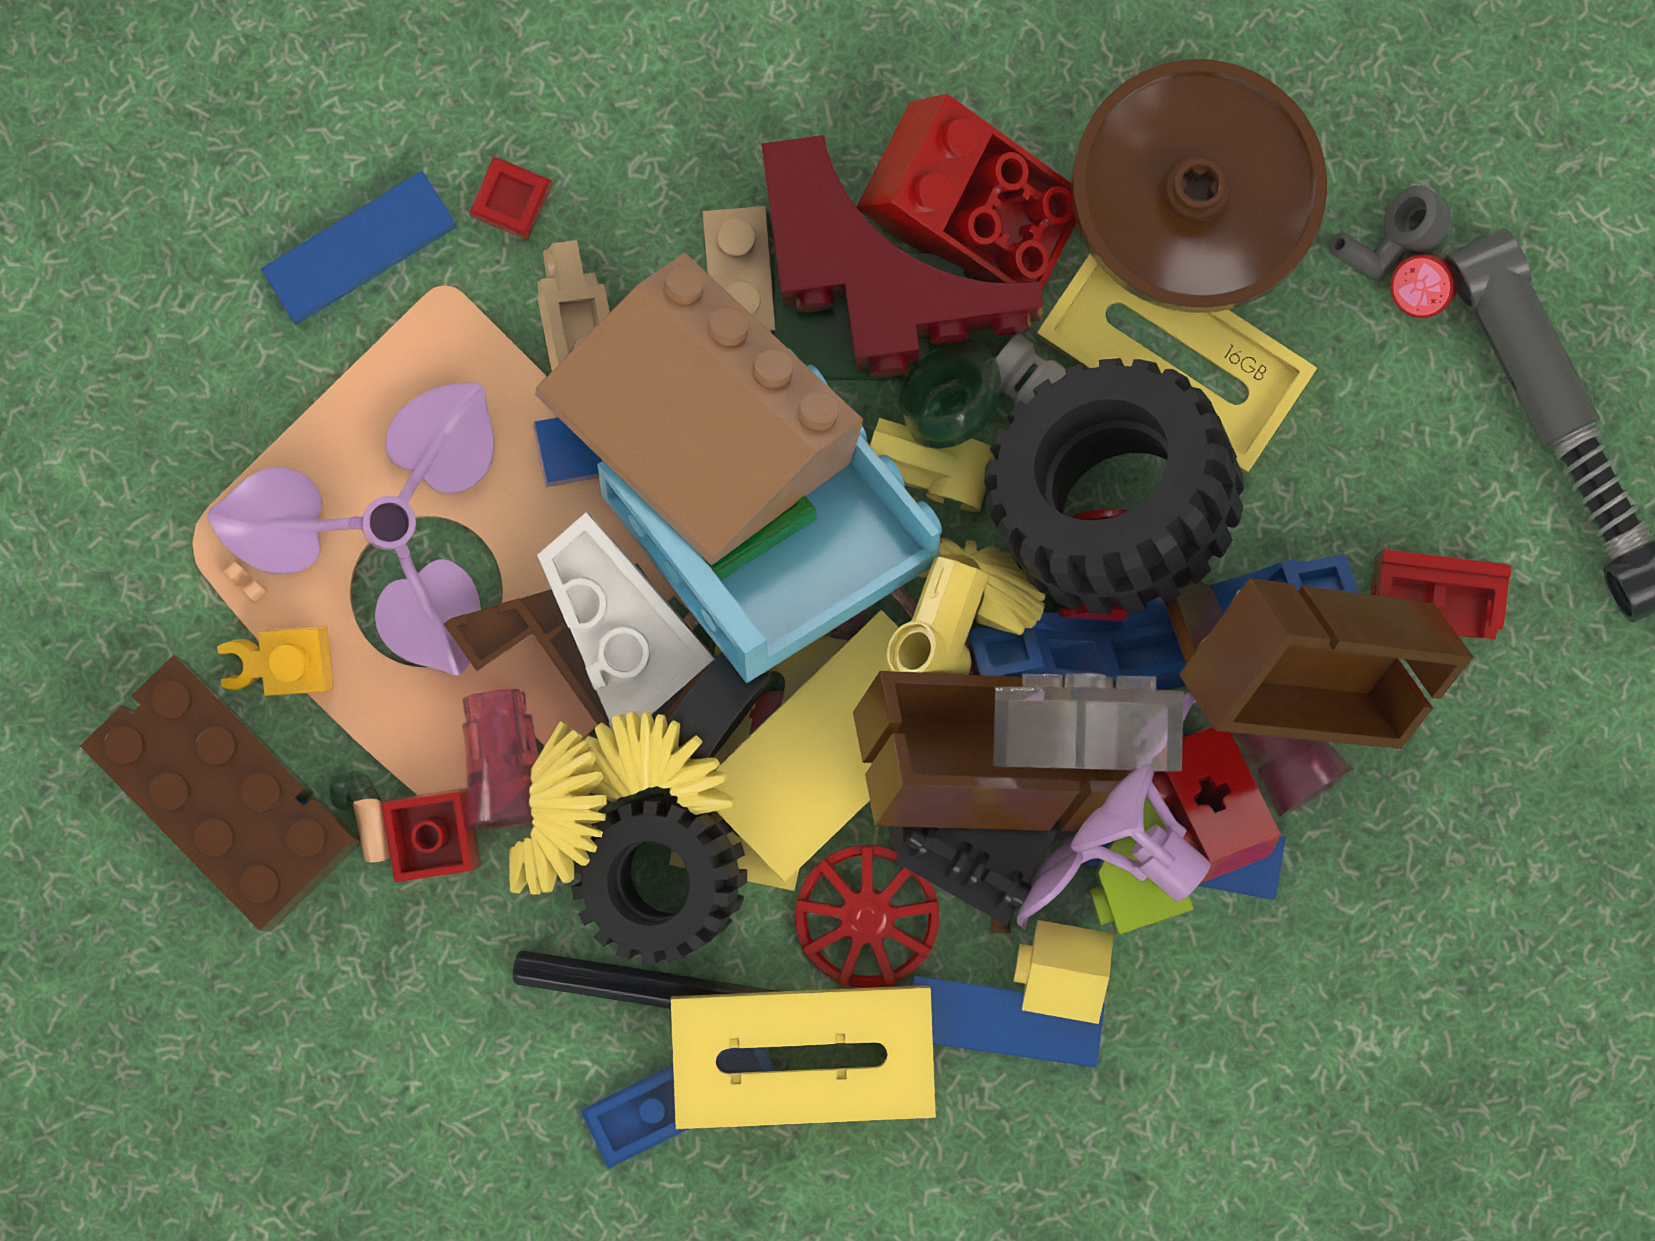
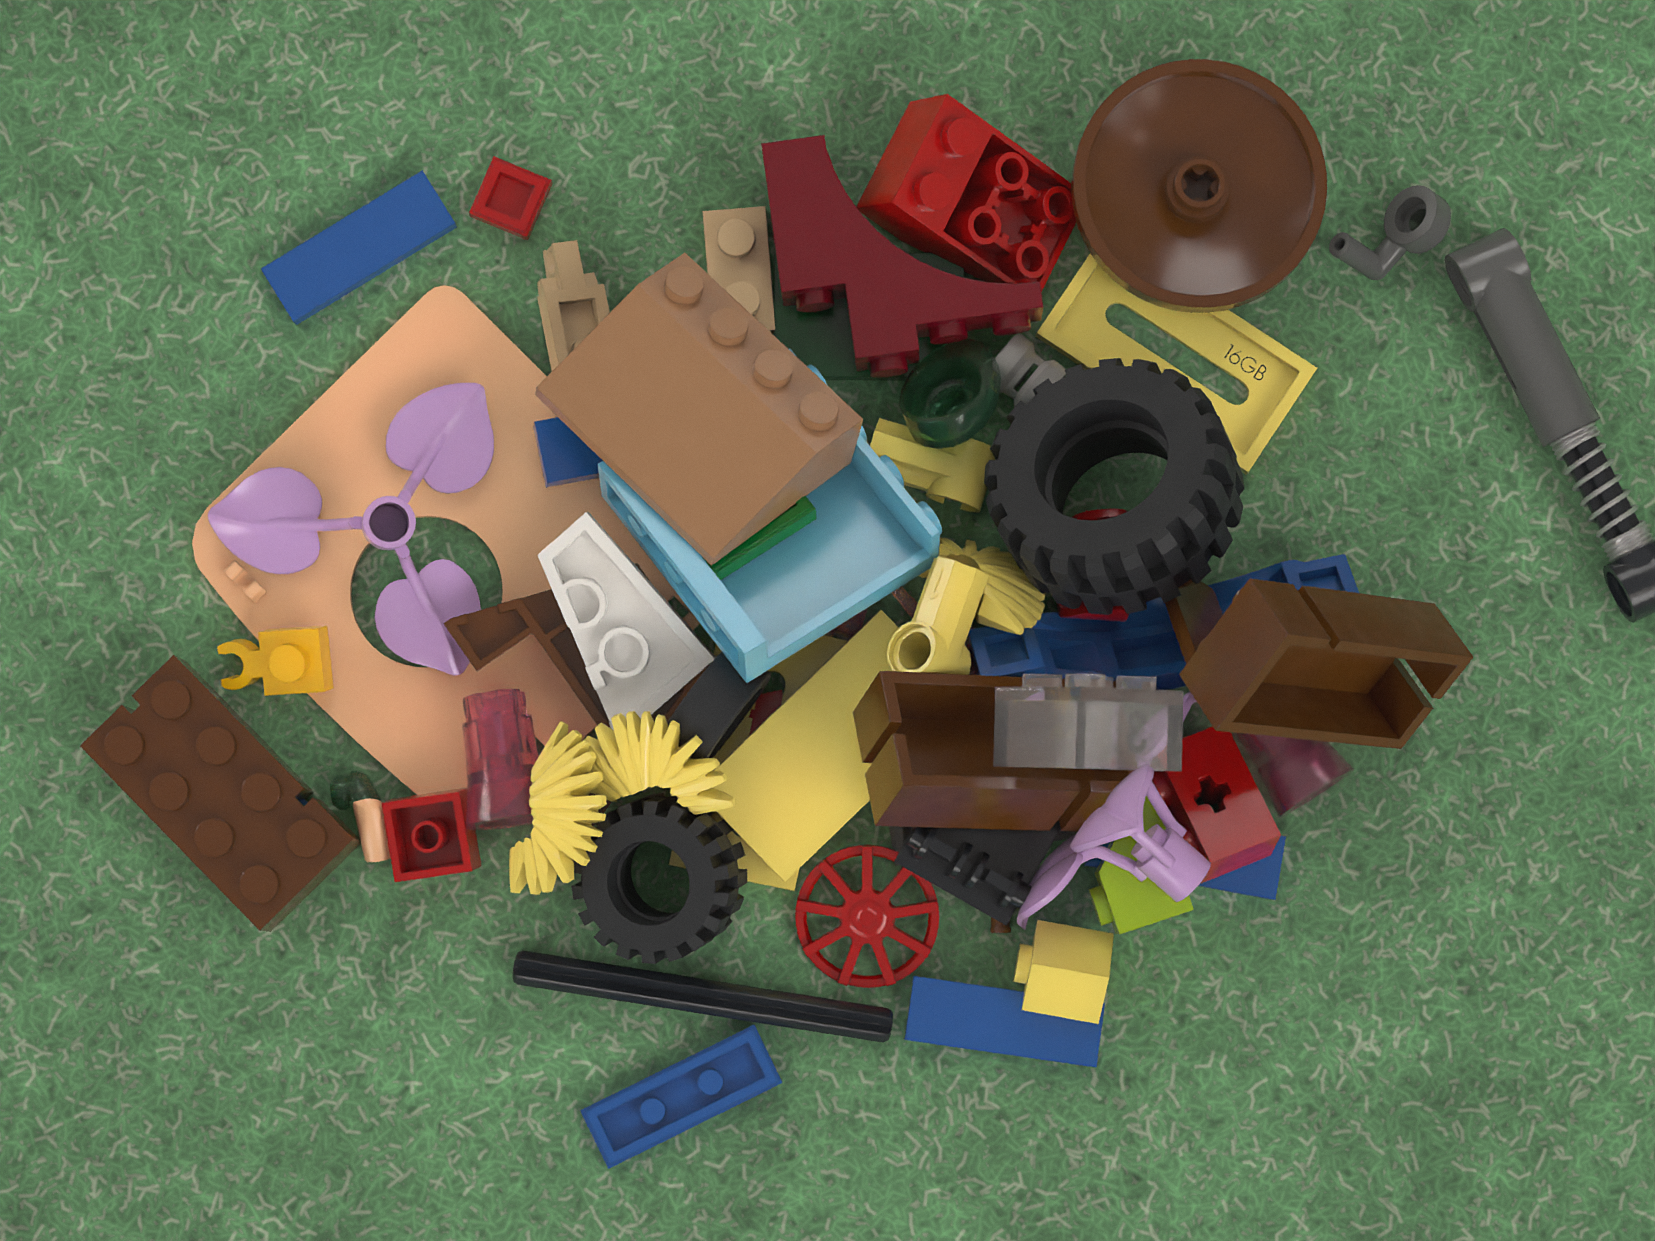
(884, 1015): light yellow piece -> none
(1423, 285): tile -> none
(1464, 590): red hinge -> none

